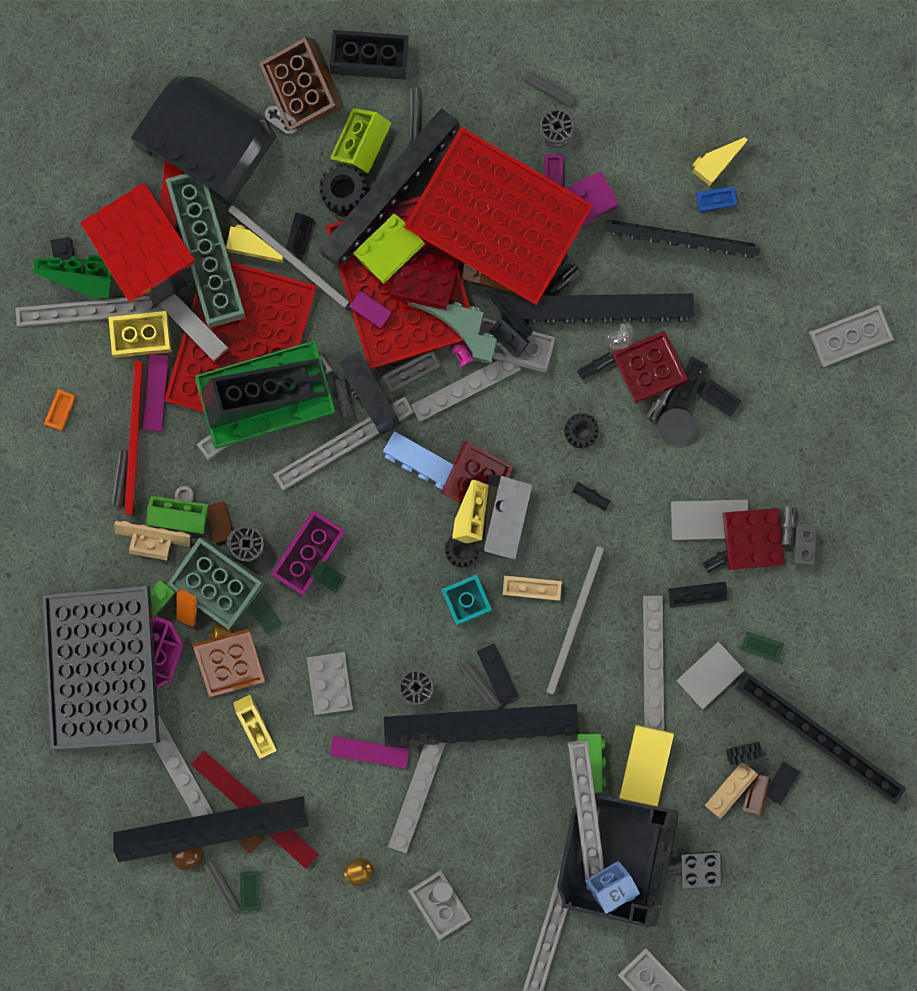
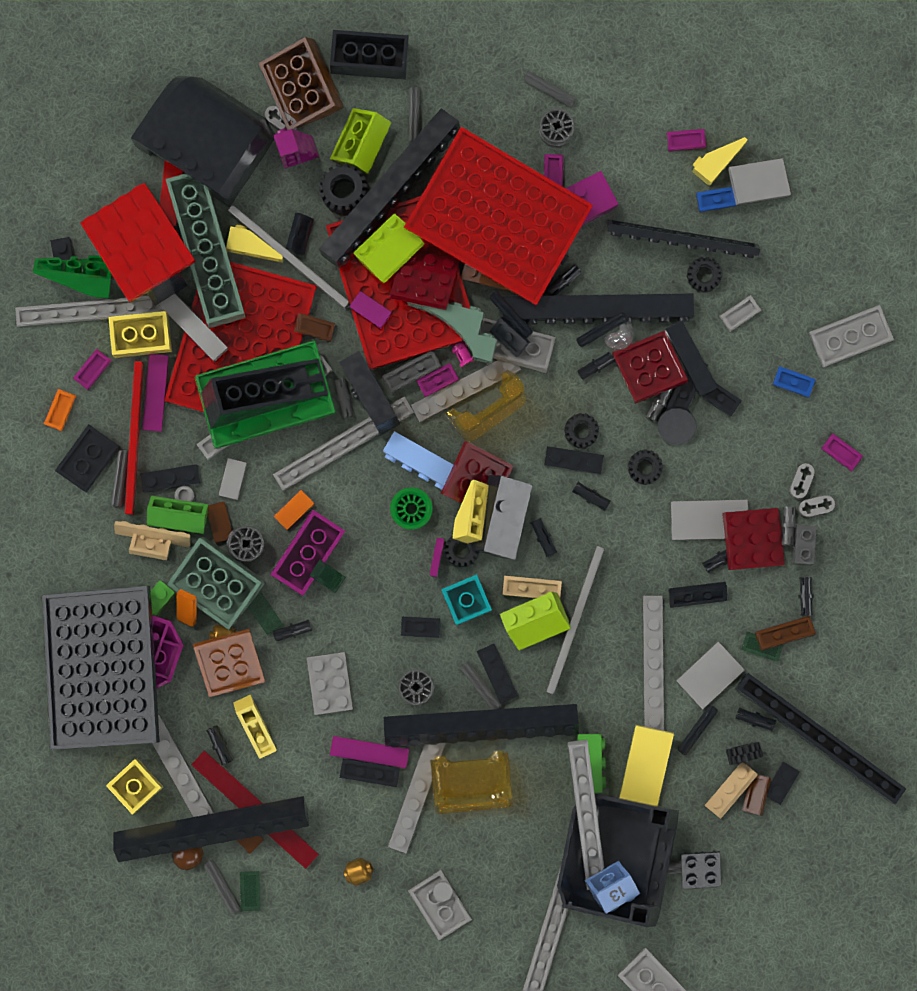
(87, 458): none -> black tile
(92, 369): none -> magenta tile
(134, 786): none -> light yellow brick
(170, 478): none -> black plate
(219, 745): none -> black pin
(232, 479): none -> light grey tile
(292, 630): none -> black axle
(294, 510): none -> orange tile
(295, 147): none -> magenta wedge
(314, 327): none -> reddish brown tile
(369, 772): none -> black plate
(420, 627): none -> black plate
(423, 497): none -> green wheel
(436, 557): none -> magenta tile
(437, 380): none -> magenta plate
(471, 784): none -> clear yellow windscreen
(512, 399): none -> clear yellow windscreen
(535, 620): none -> lime slope
(543, 537): none -> black pin
(573, 460): none -> black plate
(601, 329): none -> black axle
(645, 455): none -> black tyre
(686, 140): none -> magenta tile
(691, 358): none -> black tile
(697, 730): none -> black axle
(704, 263): none -> black tyre
(740, 313): none -> light grey tile
(755, 719): none -> black pin
(759, 181): none -> light grey tile
(785, 633): none -> reddish brown tile
(793, 382): none -> blue plate
(806, 482): none -> light grey beam
(806, 596): none -> black pin
(815, 501): none -> light grey beam
(842, 452): none -> magenta tile

